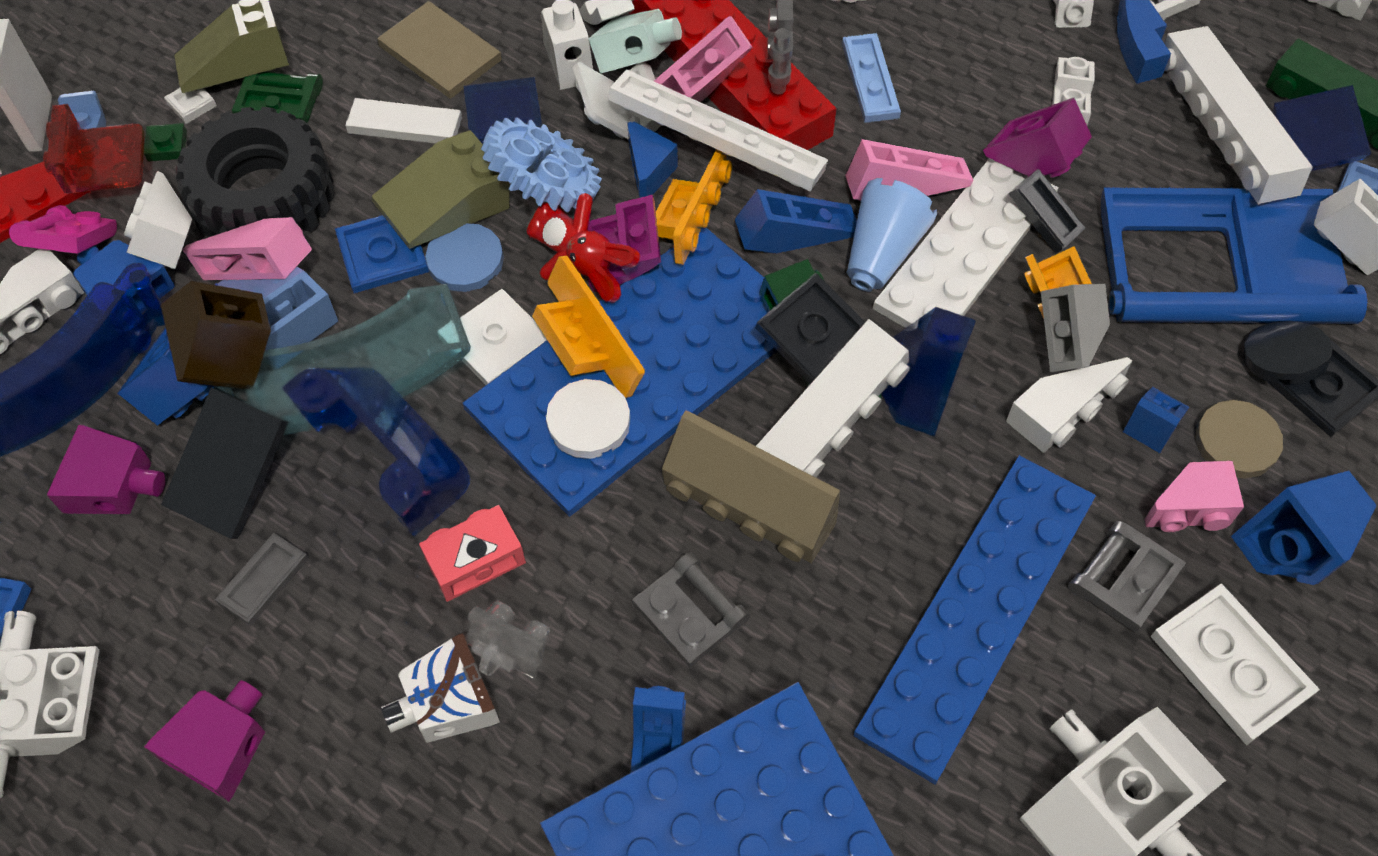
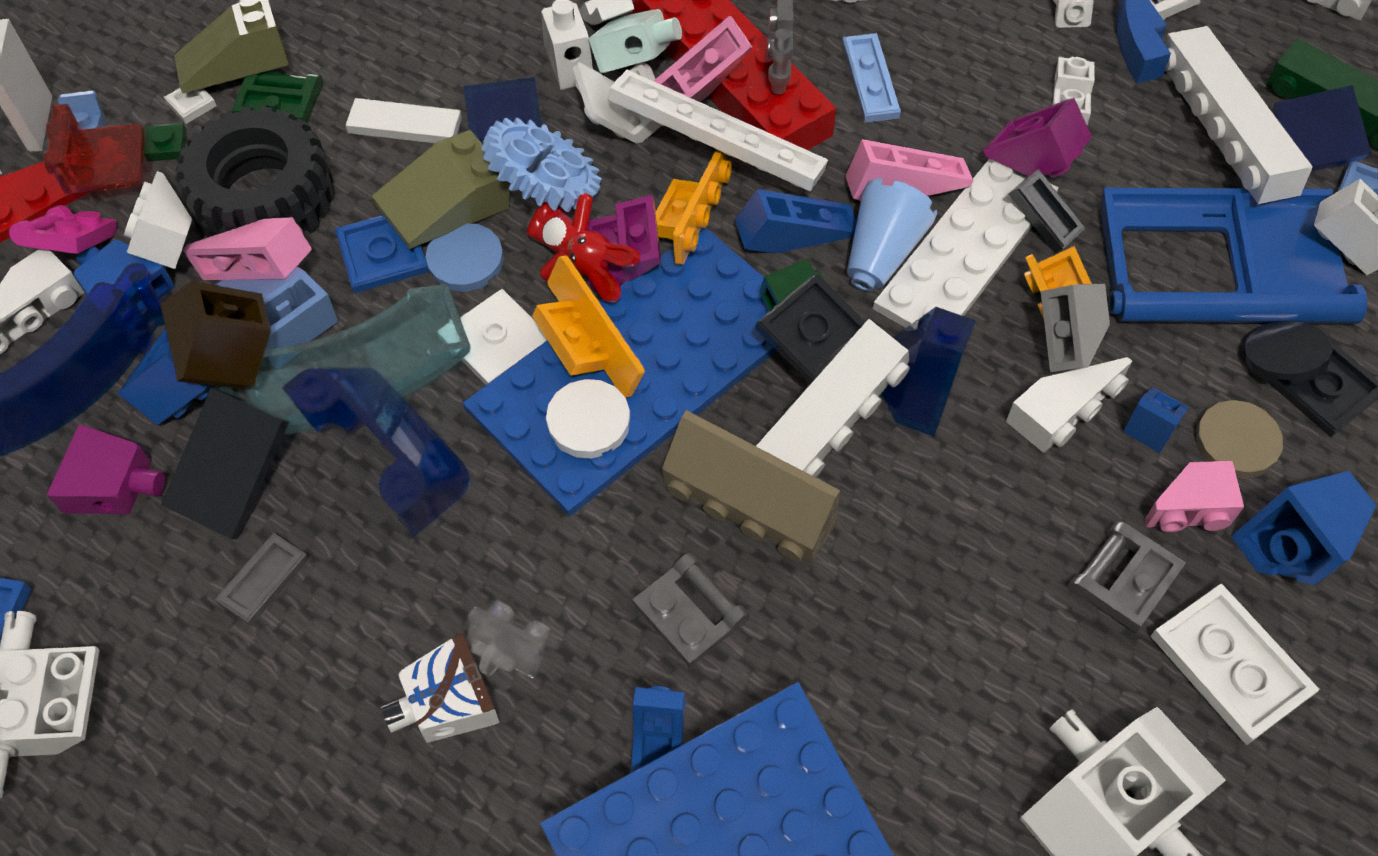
(212, 739): magenta torso -> none
(439, 49): dark tan tile -> none
(472, 552): coral brick -> none
(652, 158): blue slope -> none
(974, 620): blue plate -> none

